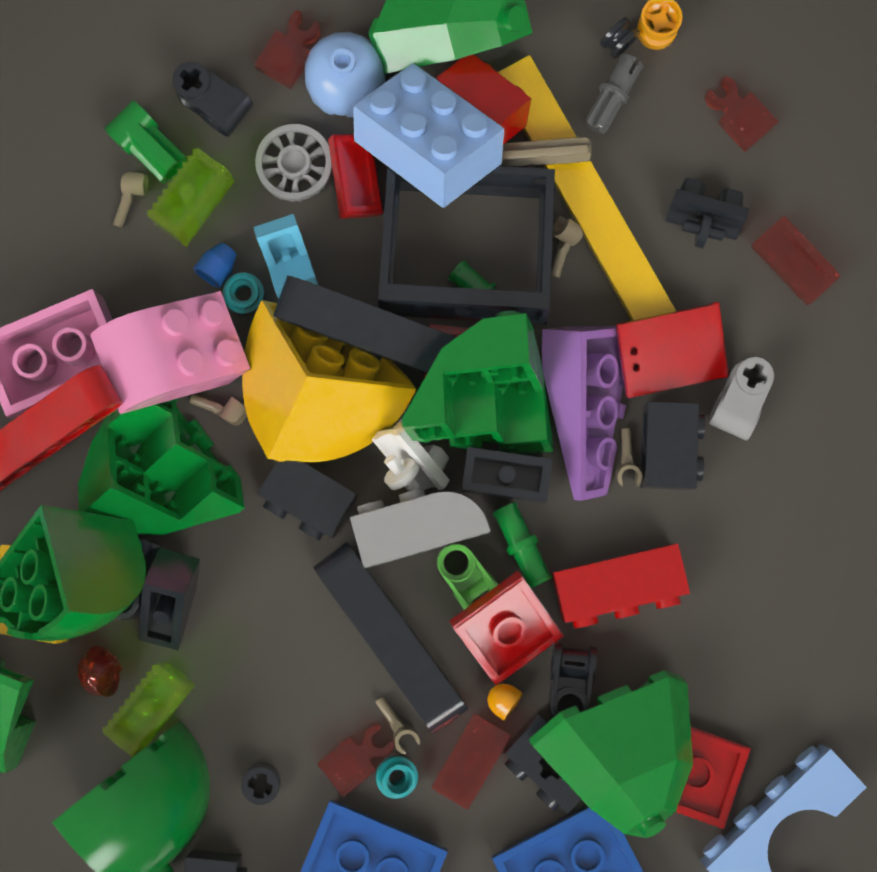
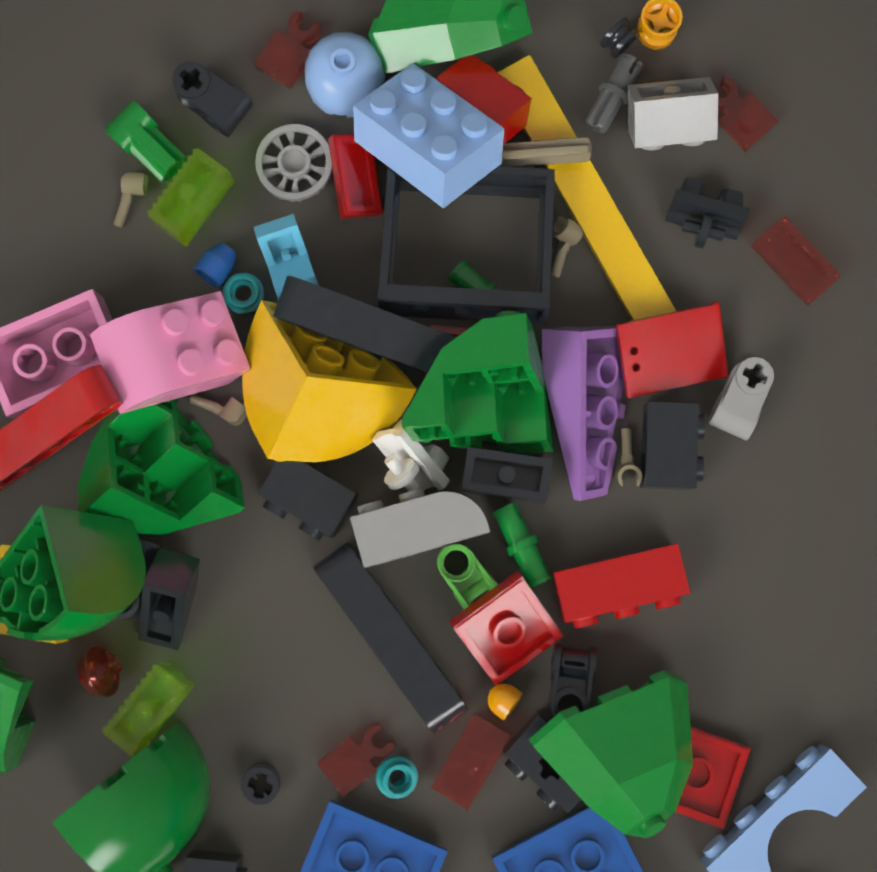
(396, 724): dark tan hand -> none
(672, 113): none -> brick

